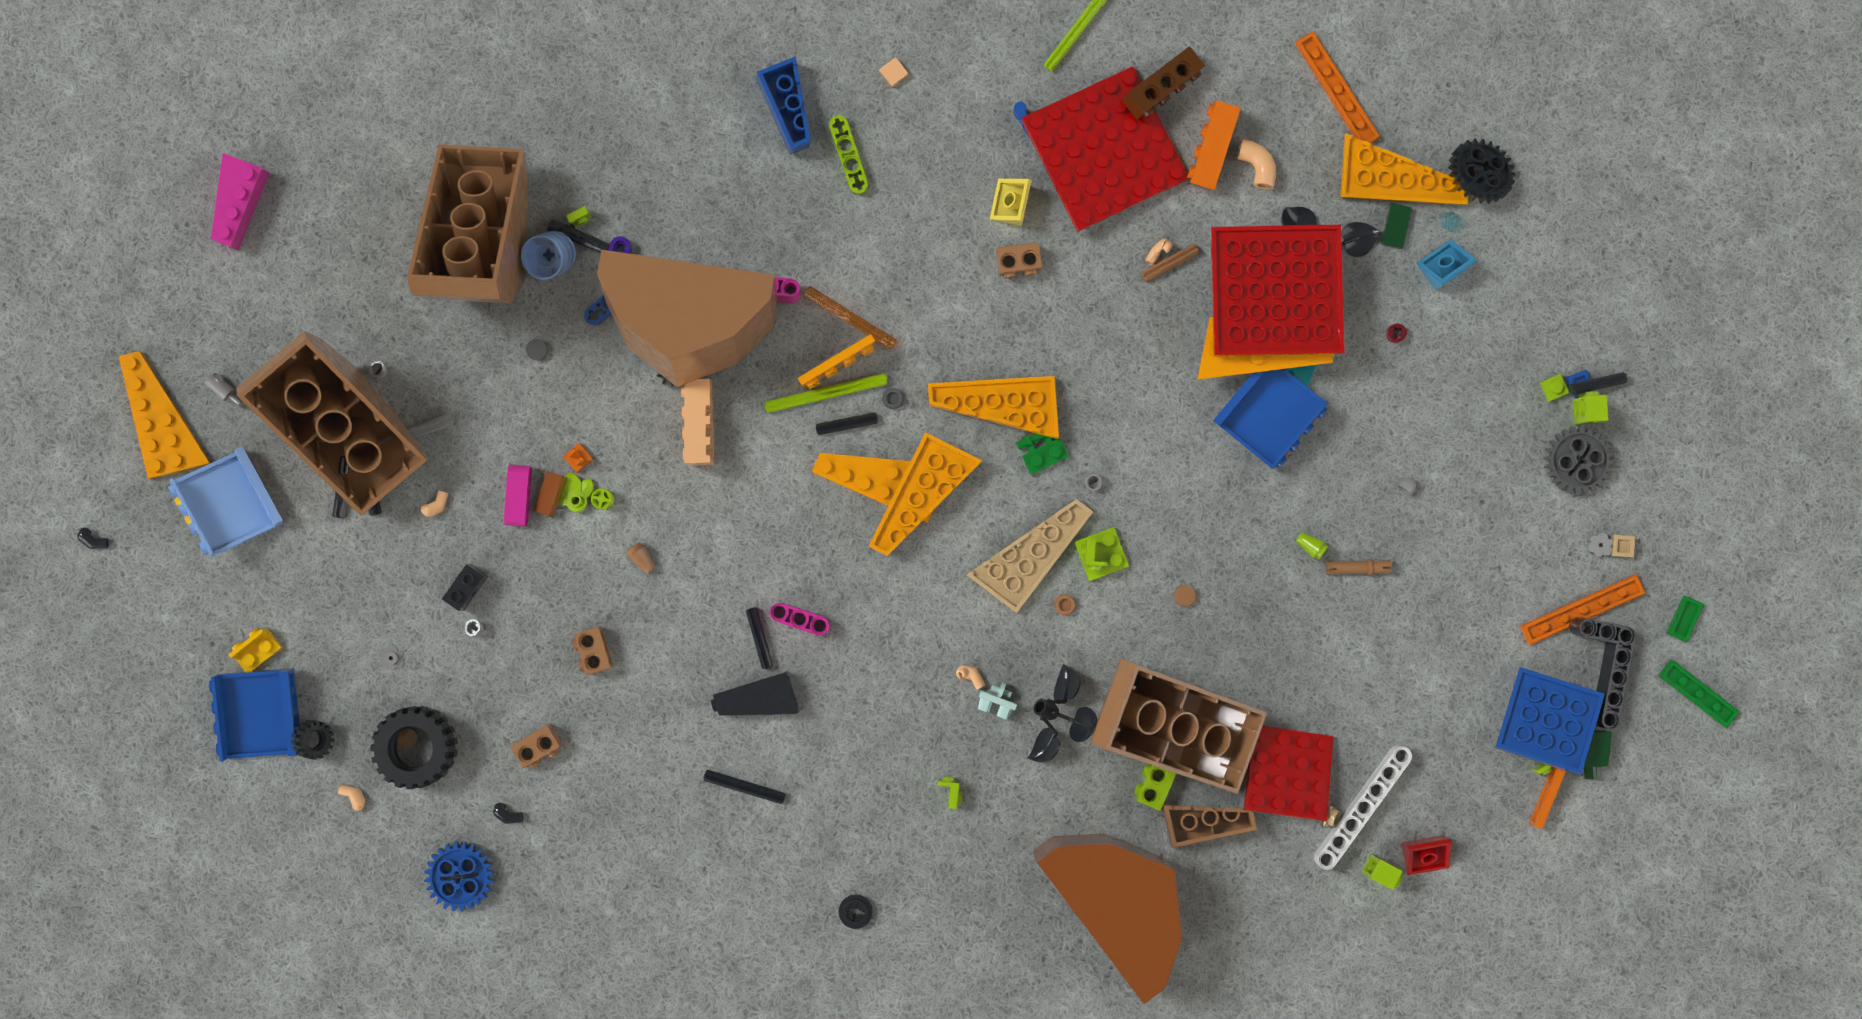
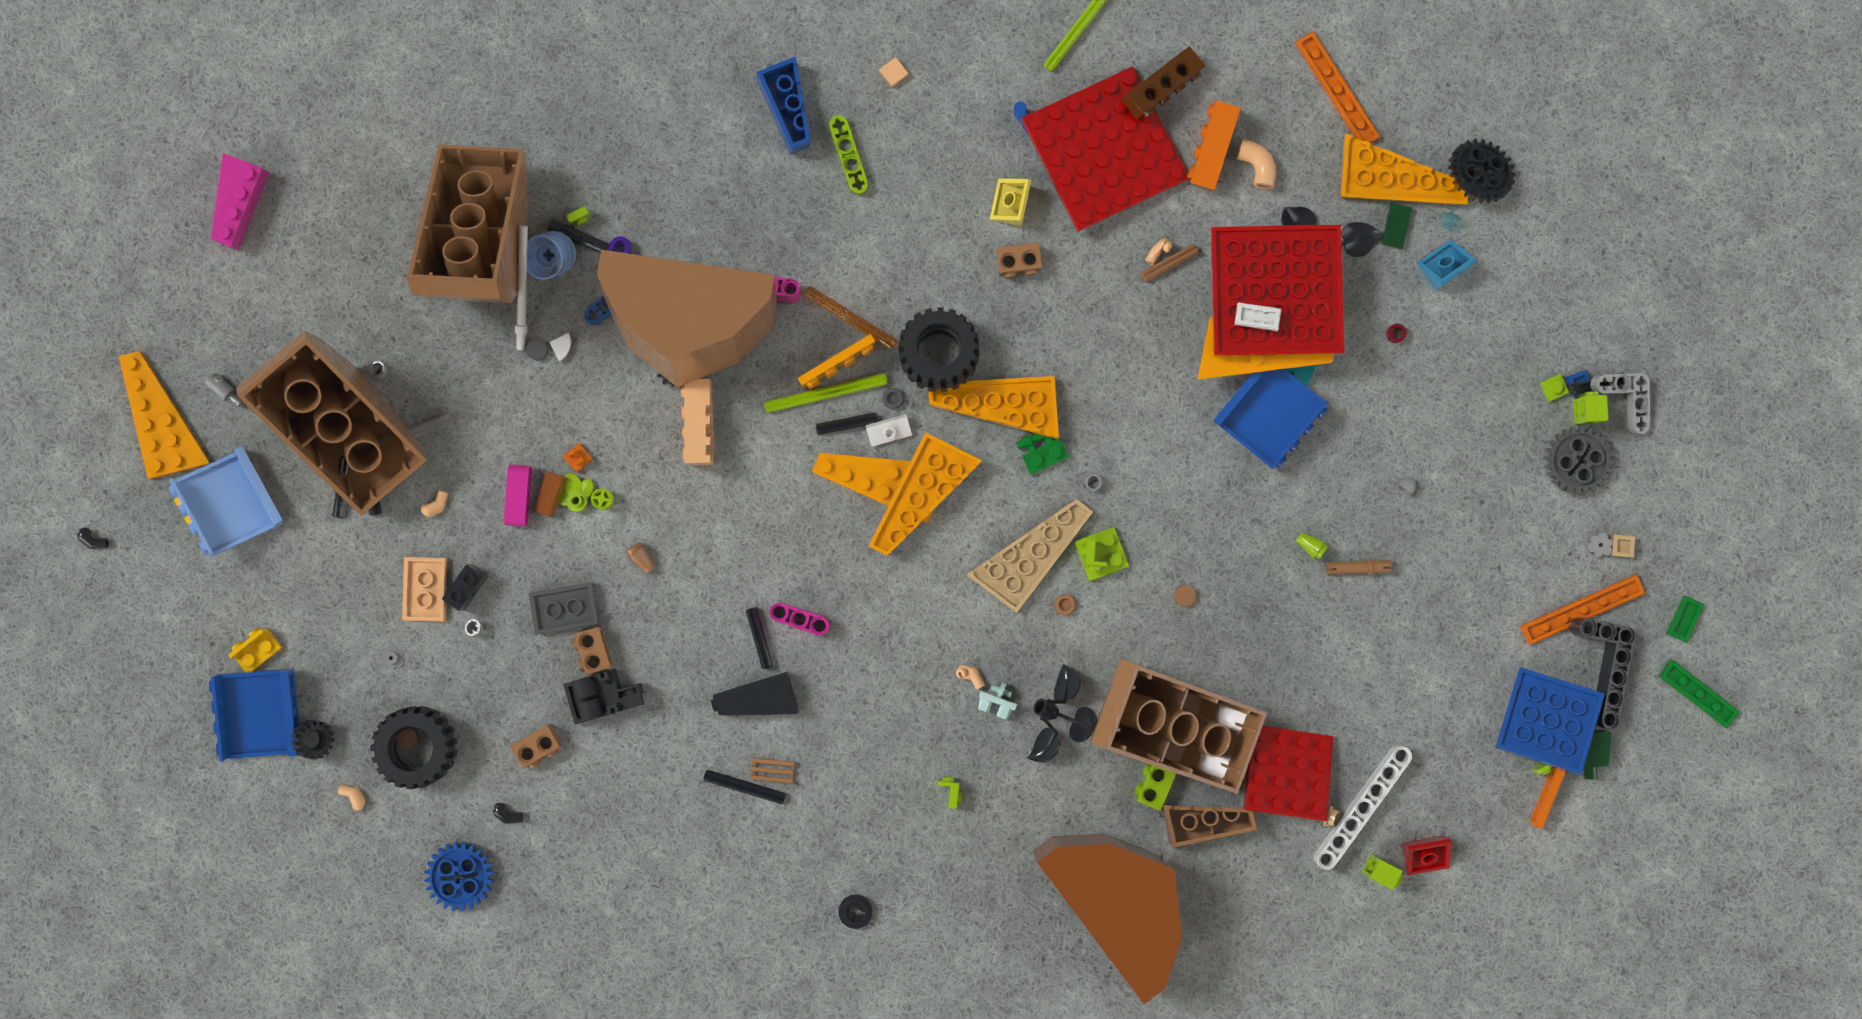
(423, 589): none -> light nougat tile
(521, 327): none -> white bar
(562, 346): none -> white tile
(563, 608): none -> dark grey plate
(601, 696): none -> black plate
(772, 770): none -> medium nougat tile
(888, 430): none -> white plate
(939, 323): none -> black tyre
(1257, 316): none -> white plate
(1629, 387): none -> light grey beam

